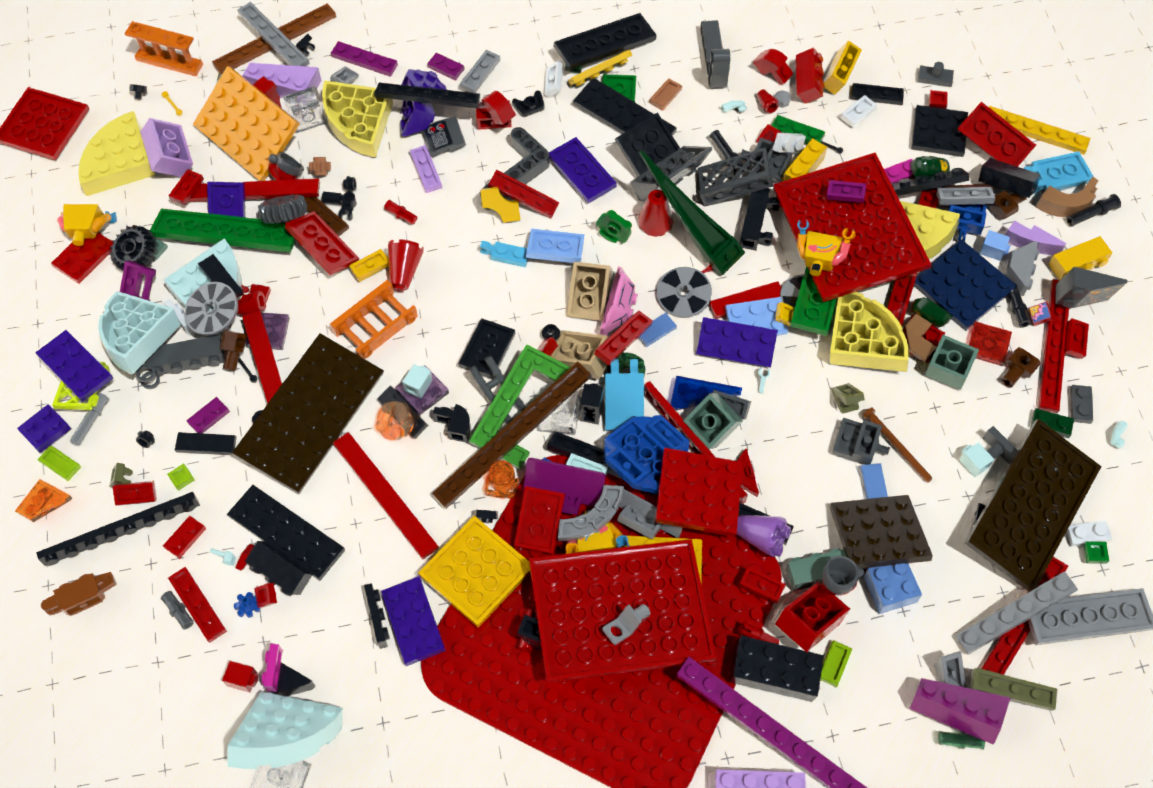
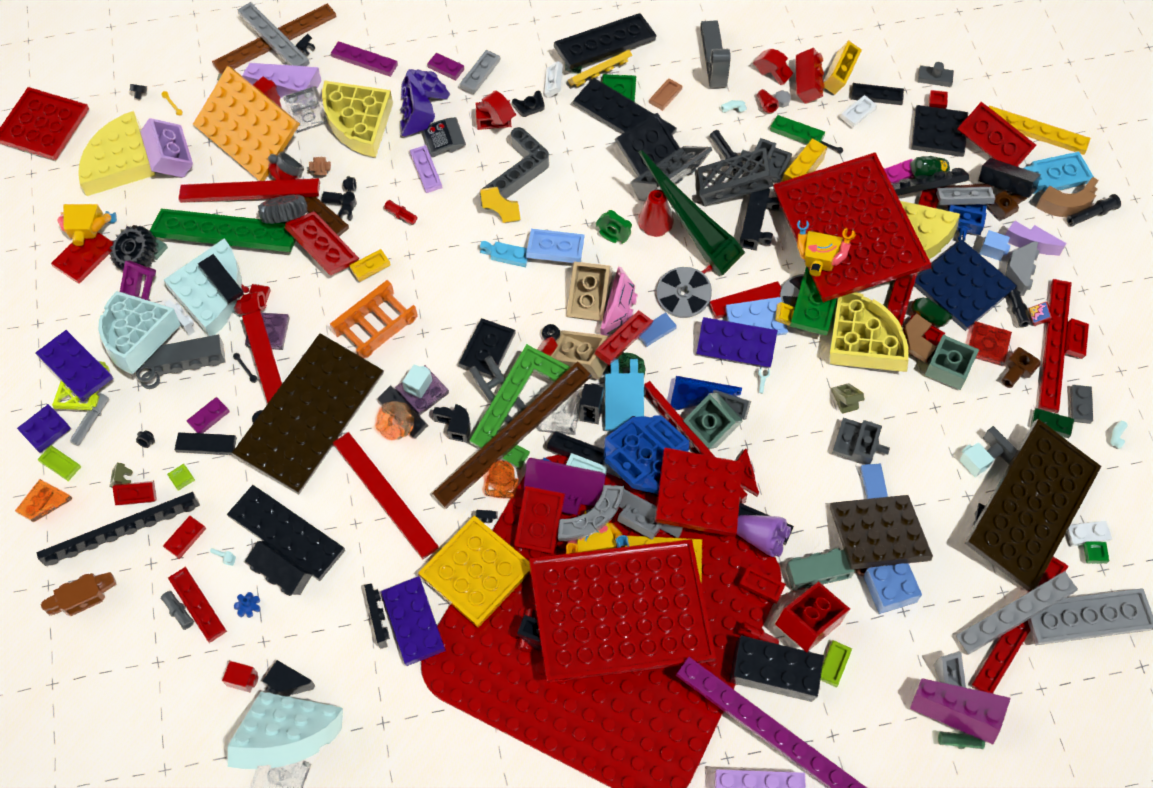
(163, 58): orange fence -> none
(186, 187): red plate -> none
(213, 321): light grey piece -> none
(226, 198): dark purple plate -> none
(234, 344): reddish brown piece -> none
(241, 562): red tile -> none
(265, 595): red plate -> none
(273, 660): dark pink plate -> none
(344, 75): light grey slope -> none
(403, 263): red cone -> none
(427, 95): black tile -> none
(524, 194): red tile -> none
(582, 170): dark purple plate -> none
(626, 622): light grey bracket -> none
(768, 133): red slope -> none
(789, 142): white plate -> none
(840, 575): dark grey piece -> none
(846, 191): magenta plate -> none
(869, 414): dark orange bar -> none
(1017, 689): olive plate -> none
(1084, 256): yellow brick -> none
(1086, 287): dark grey slope -> none

